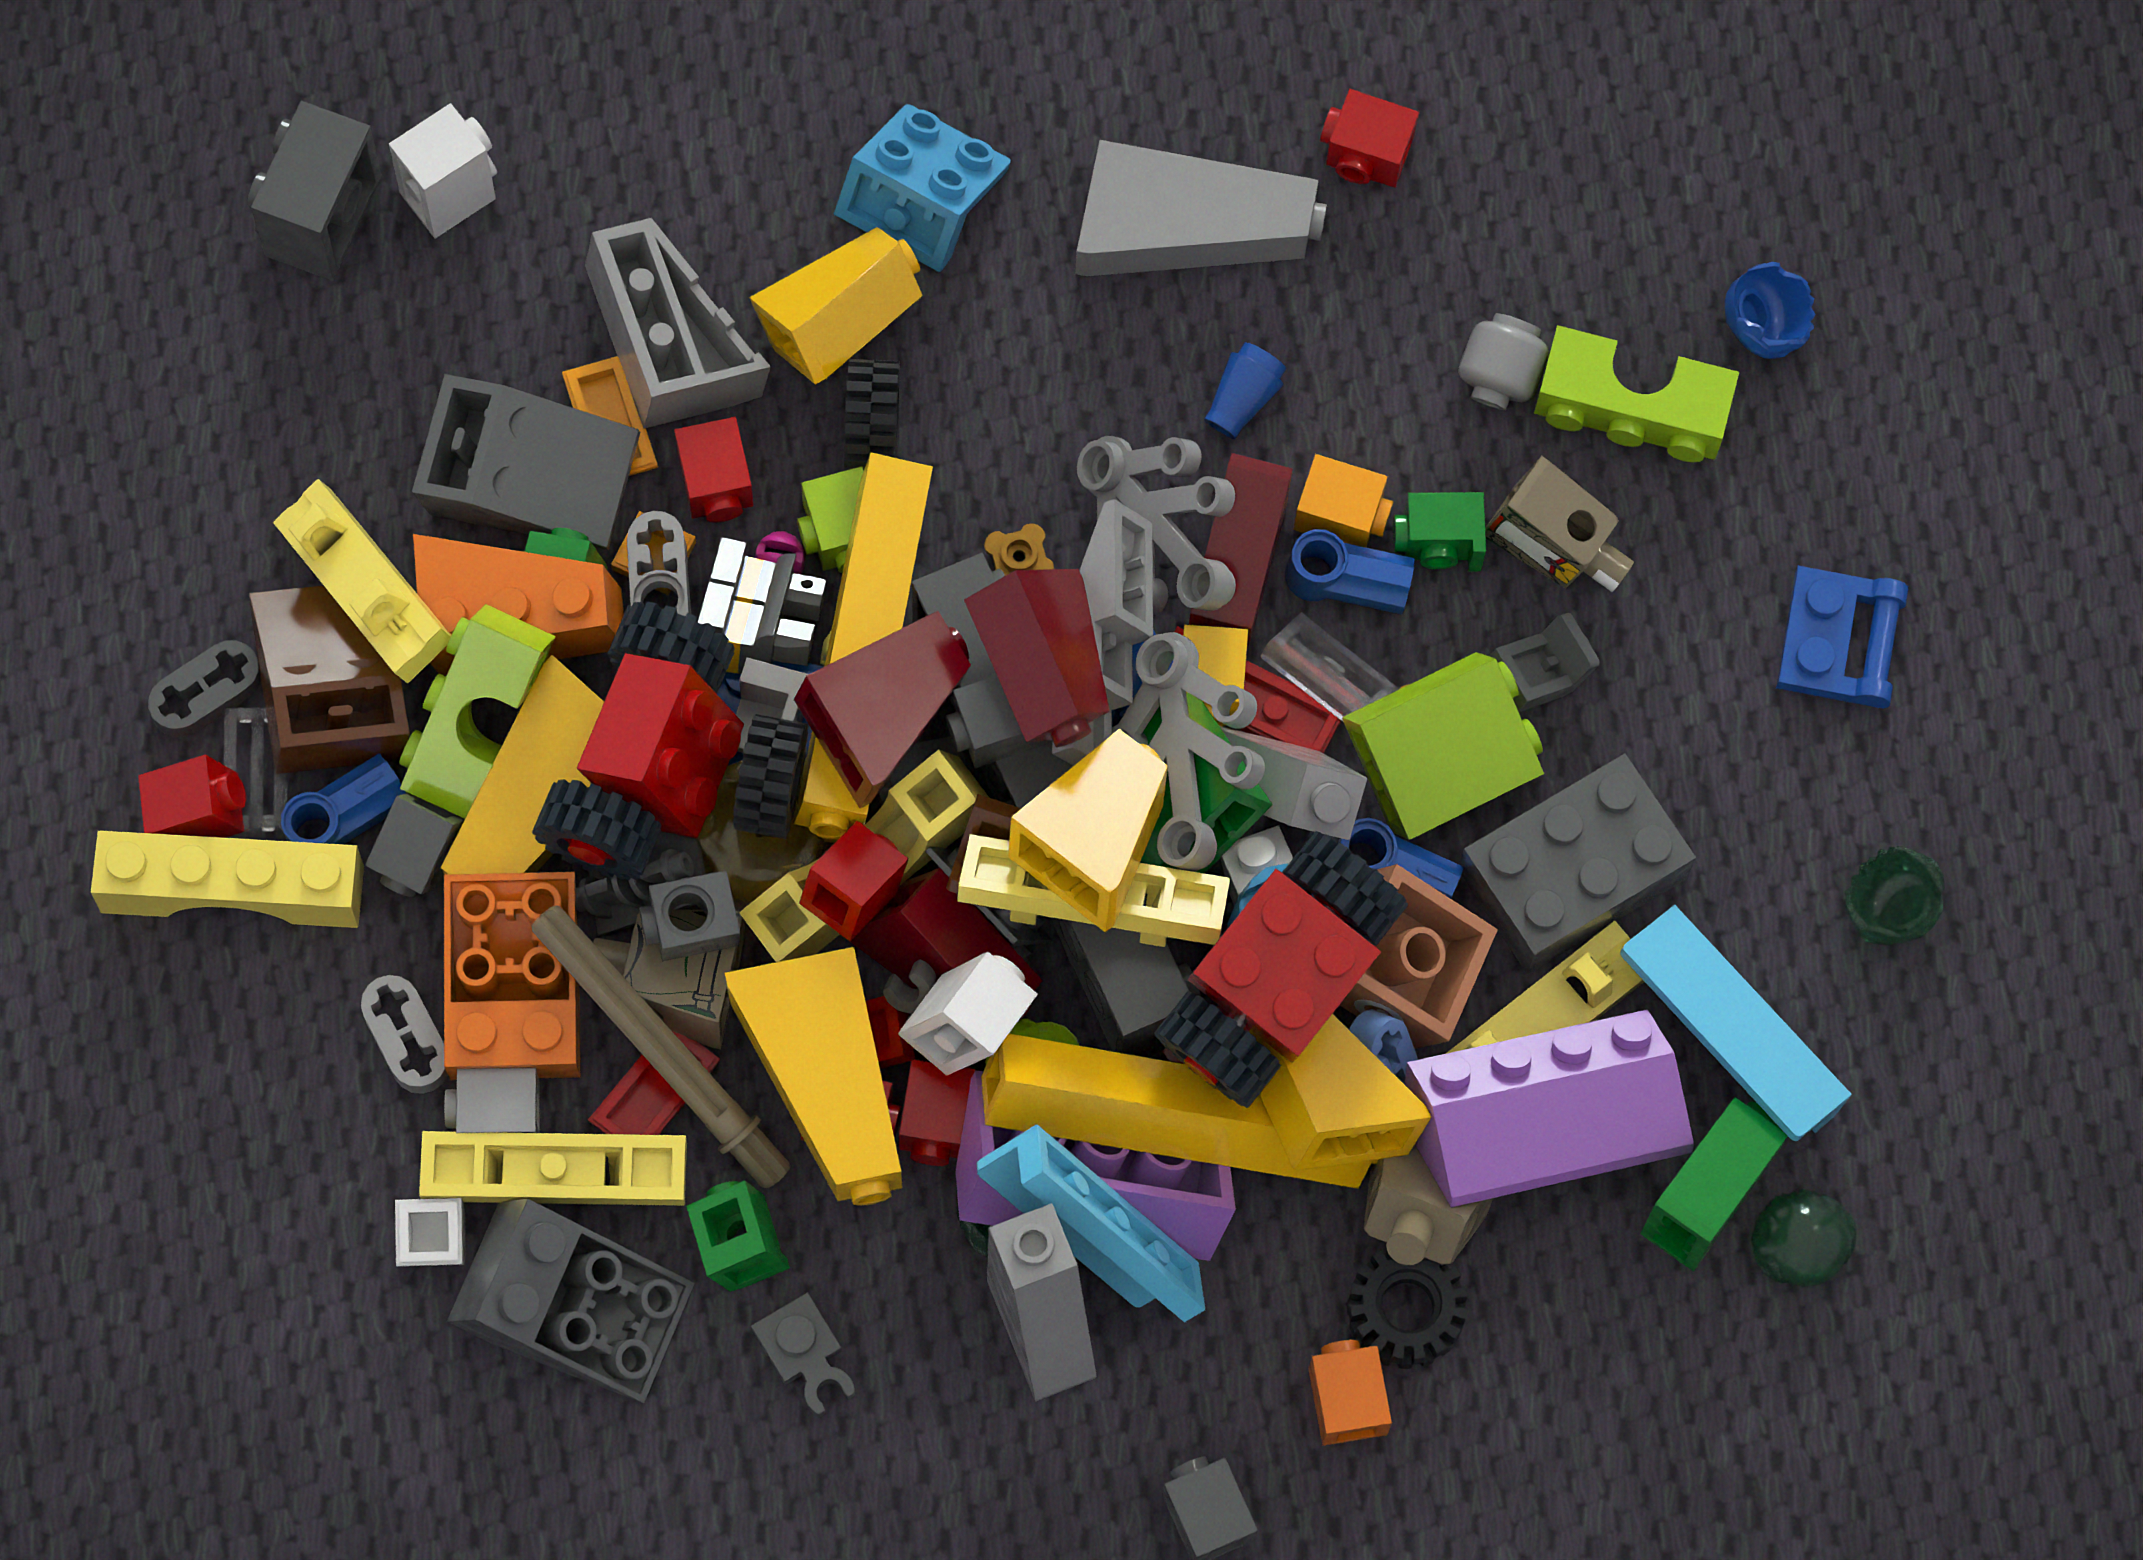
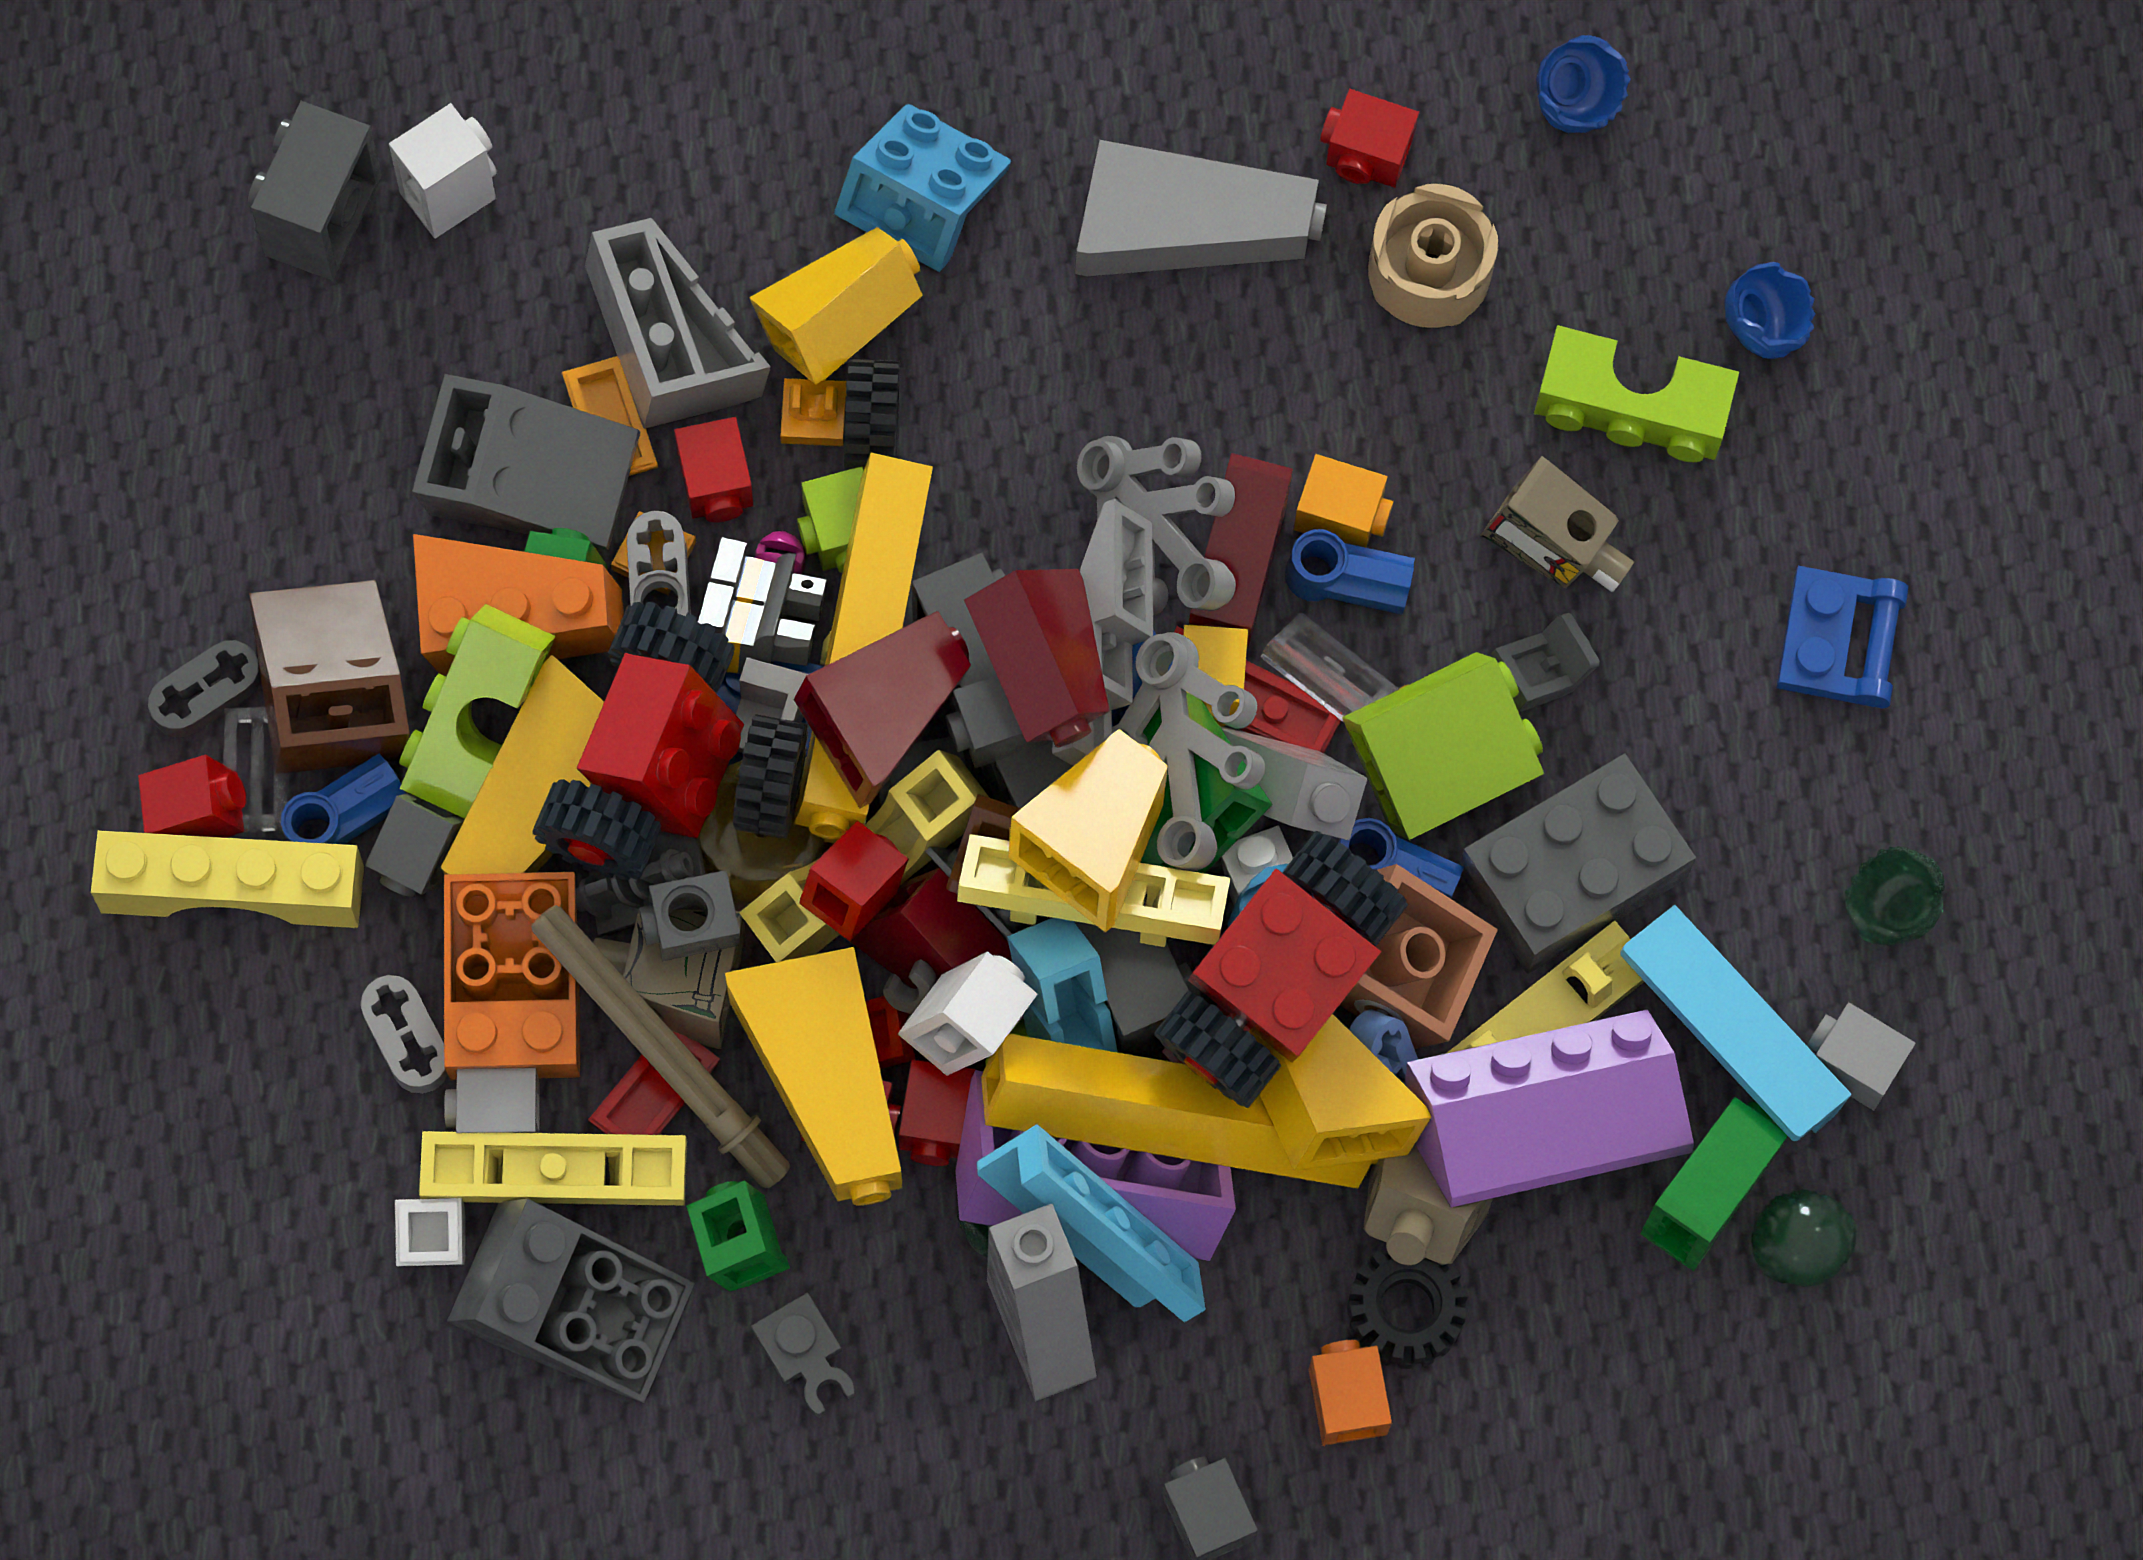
(363, 581): light yellow hinge -> none
(813, 412): none -> light orange tile
(1027, 541): pearl gold plate -> none
(1068, 983): none -> medium azure piece
(1245, 387): blue cone -> none
(1425, 288): none -> tan brick
(1442, 529): green brick -> none
(1503, 361): light grey head -> none
(1582, 84): none -> blue hair
(1860, 1053): none -> light grey brick

